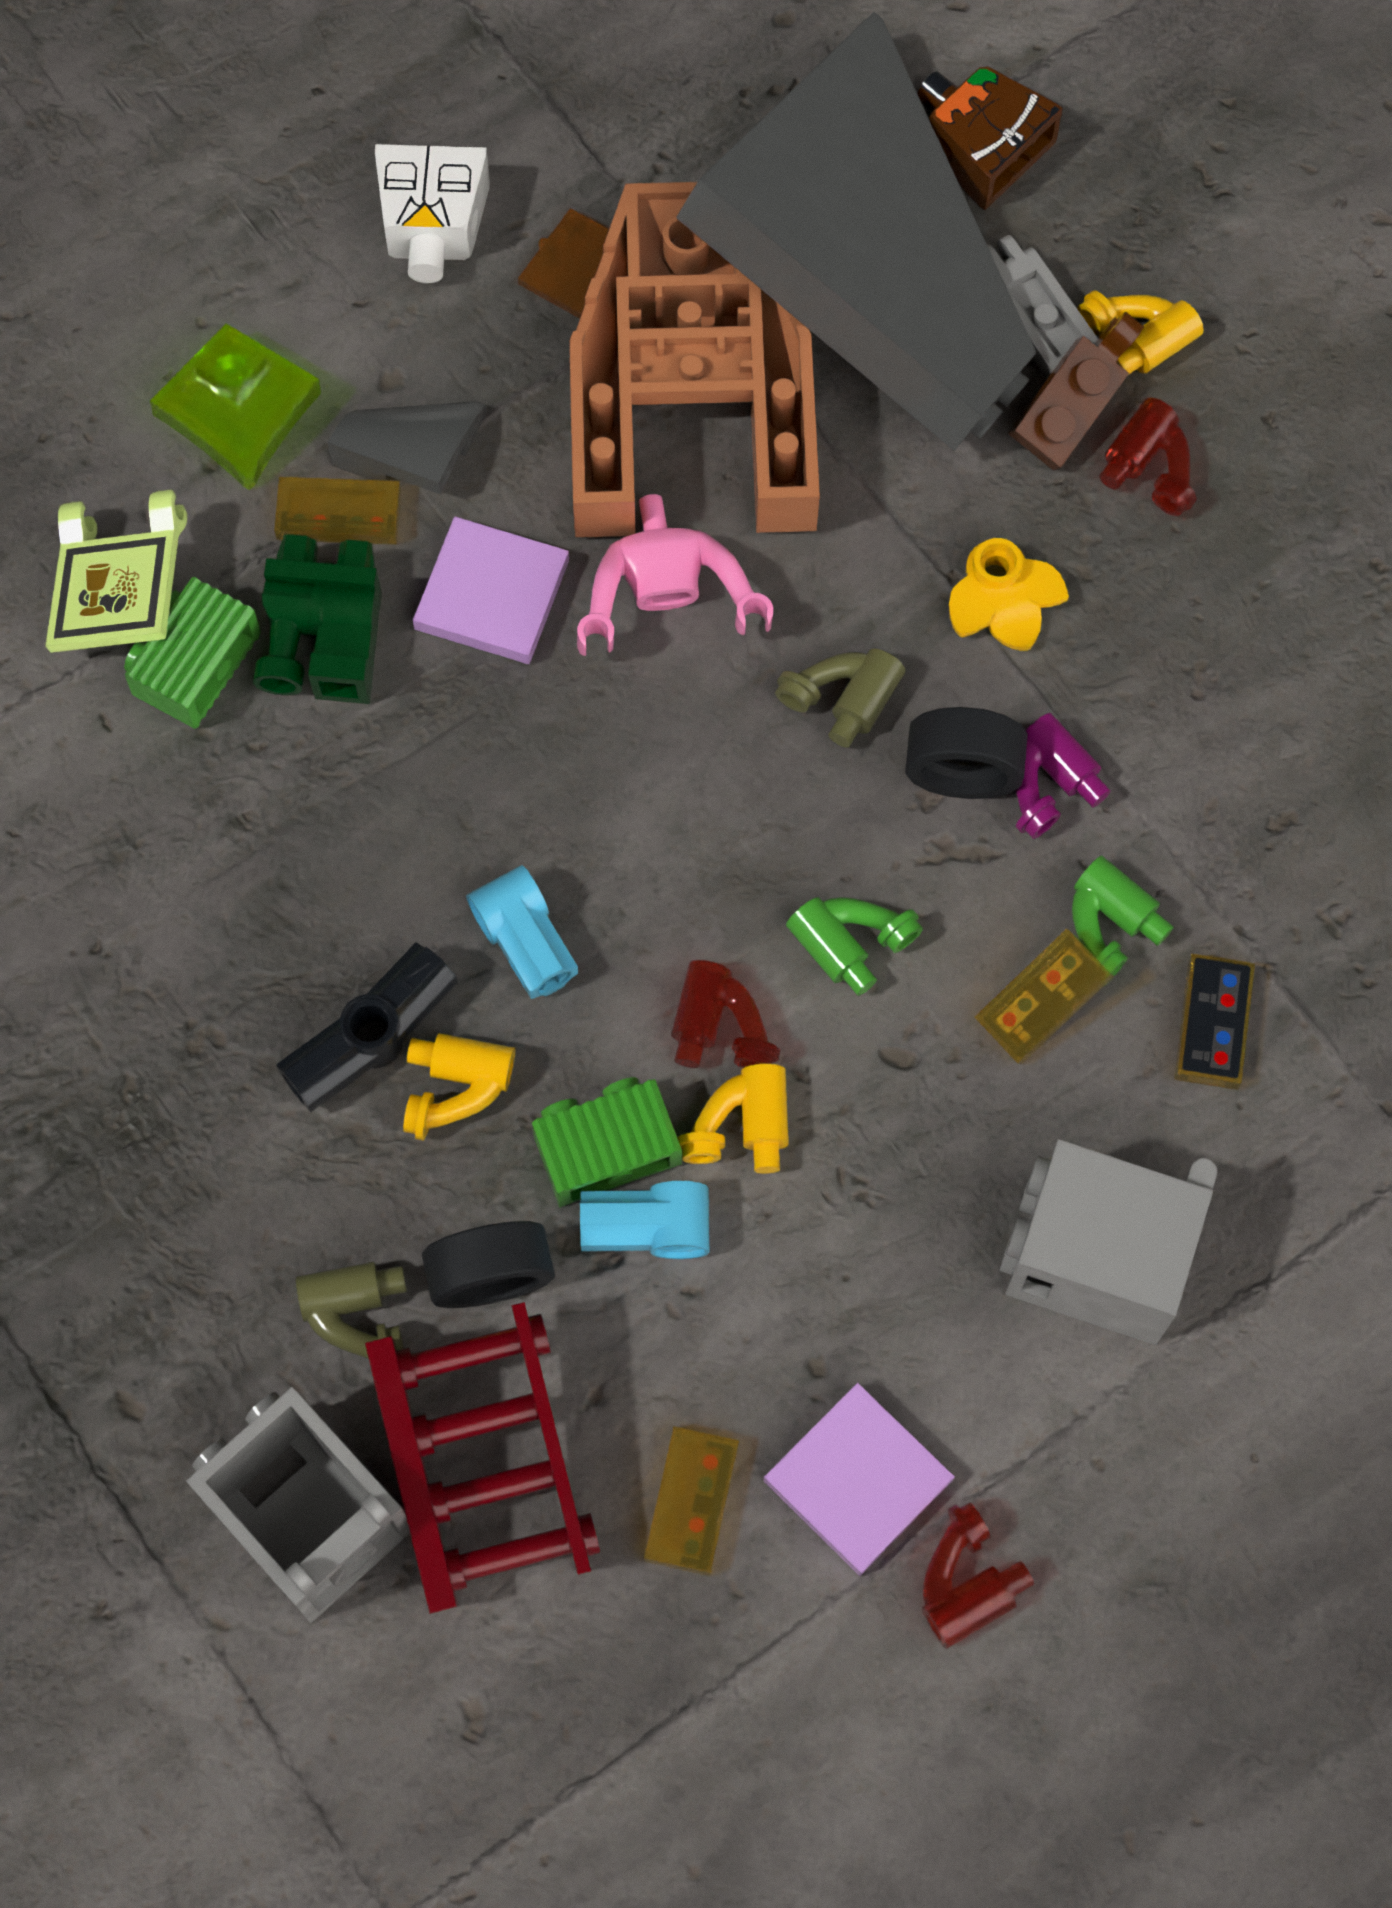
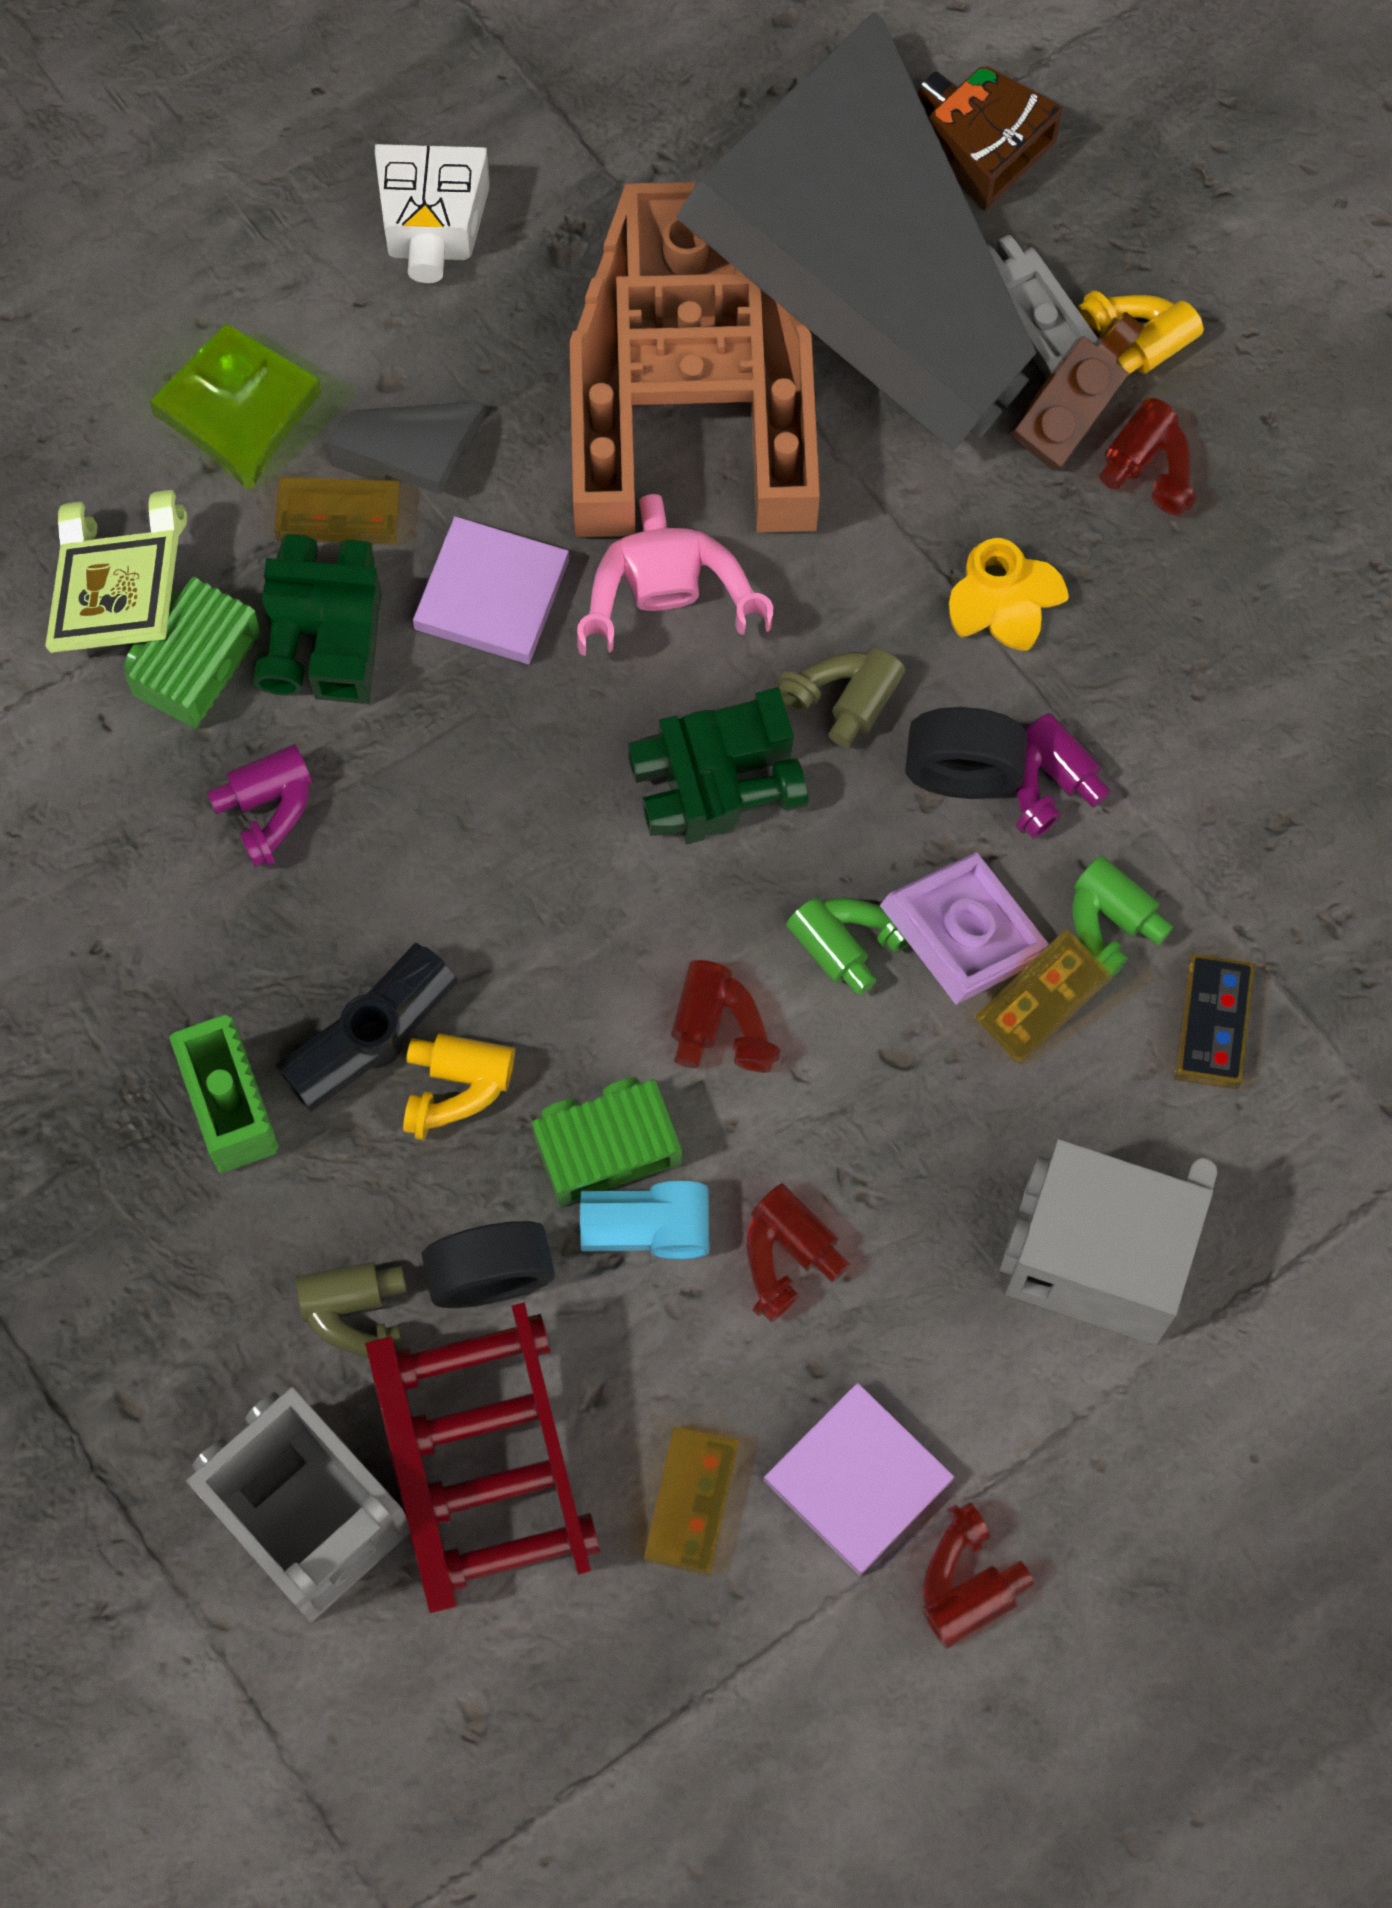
(224, 1093): none -> bright green brick
(258, 783): none -> magenta plant
(517, 919): medium azure piece -> none
(566, 262): clear orange piece -> none
(702, 764): none -> dark green hips
(764, 1118): yellow plant -> none
(802, 1234): none -> clear red plant
(965, 927): none -> lavender tile

